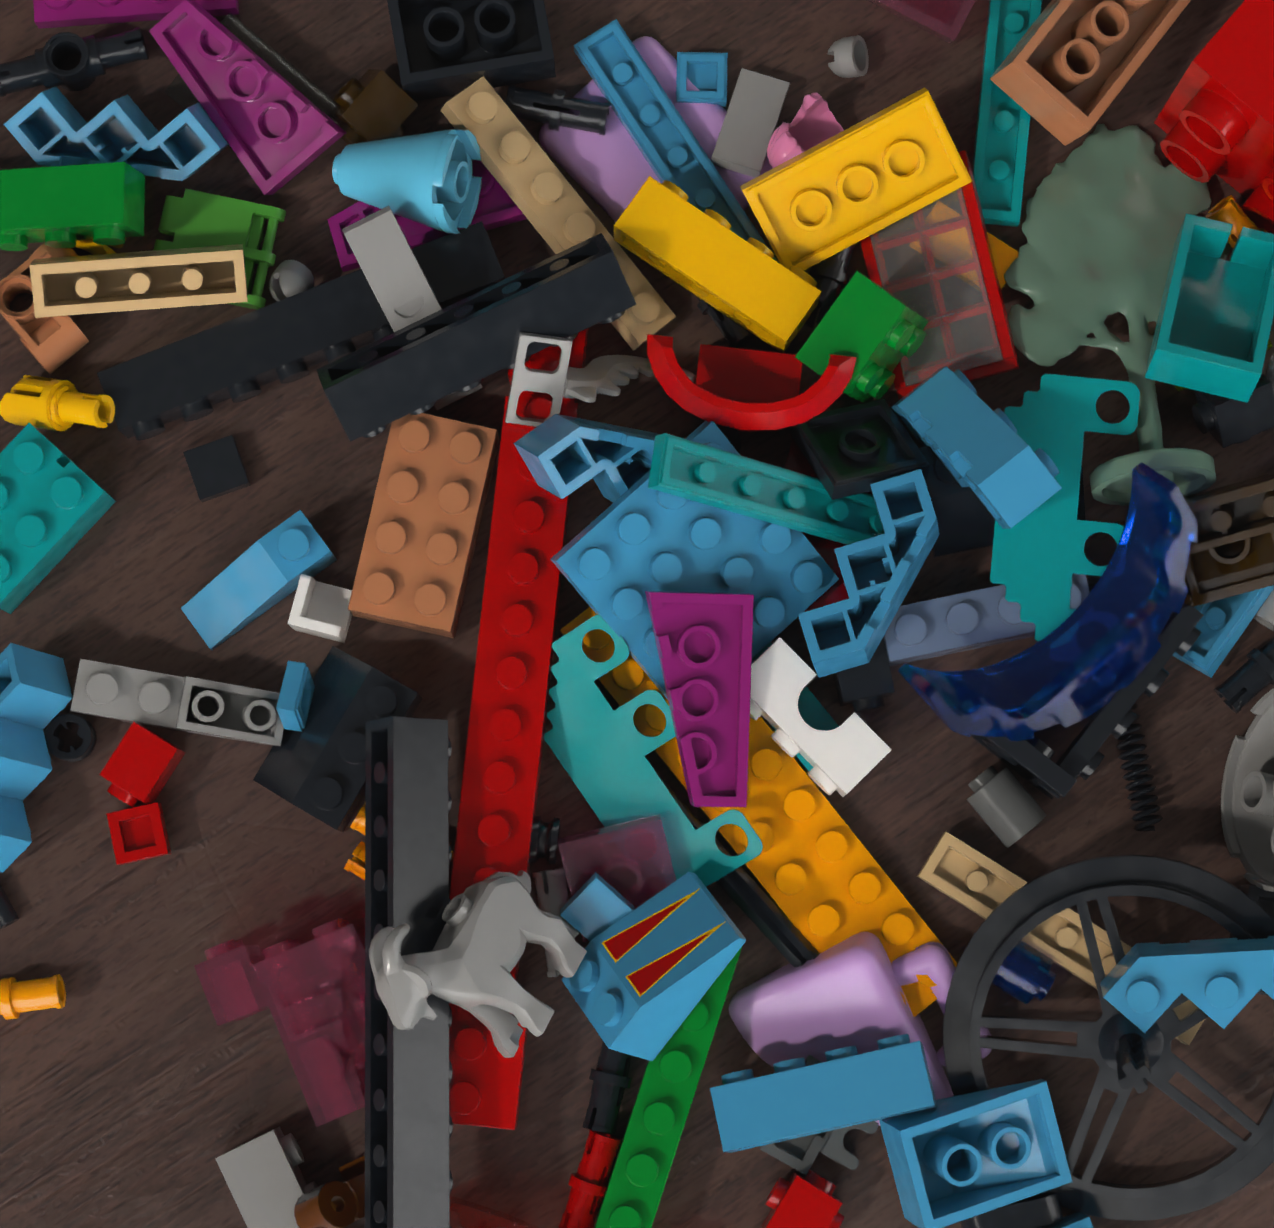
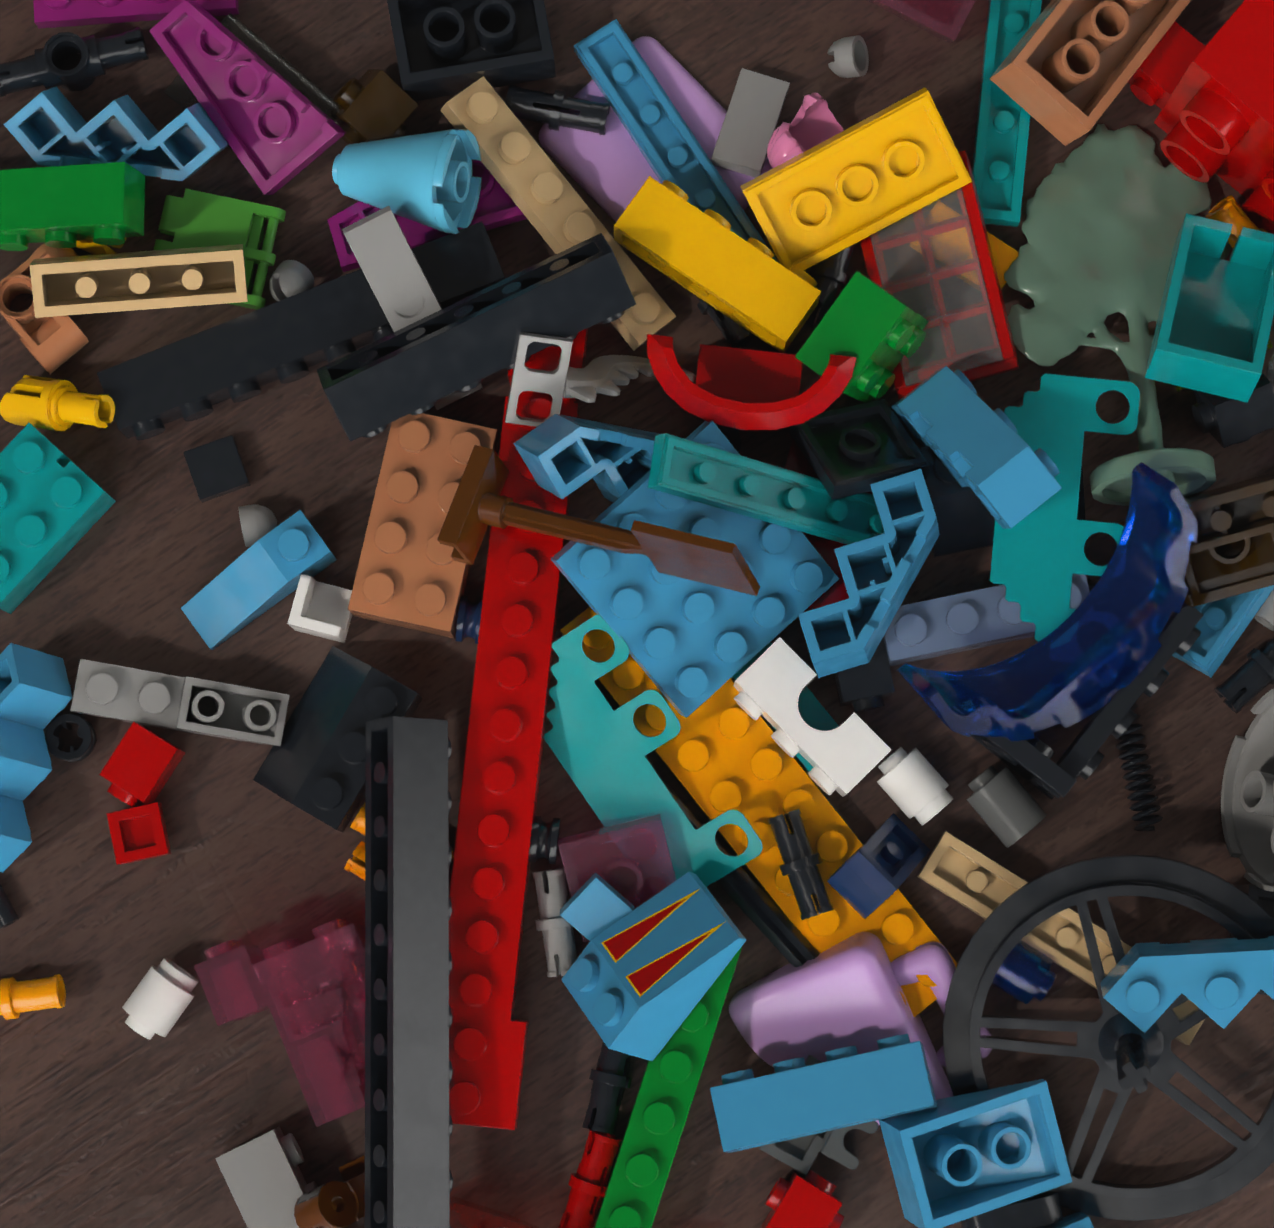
(159, 999): none -> white brick
(255, 522): none -> light grey hinge
(295, 696): dark azure tile -> none
(468, 619): none -> dark blue bush
(474, 961): light grey animal -> none
(670, 550): none -> reddish brown piece
(707, 73): dark azure tile -> none
(707, 680): magenta wing -> none
(800, 864): none -> black pin
(879, 866): none -> dark blue plate
(914, 785): none -> white brick
(1165, 66): none -> red brick

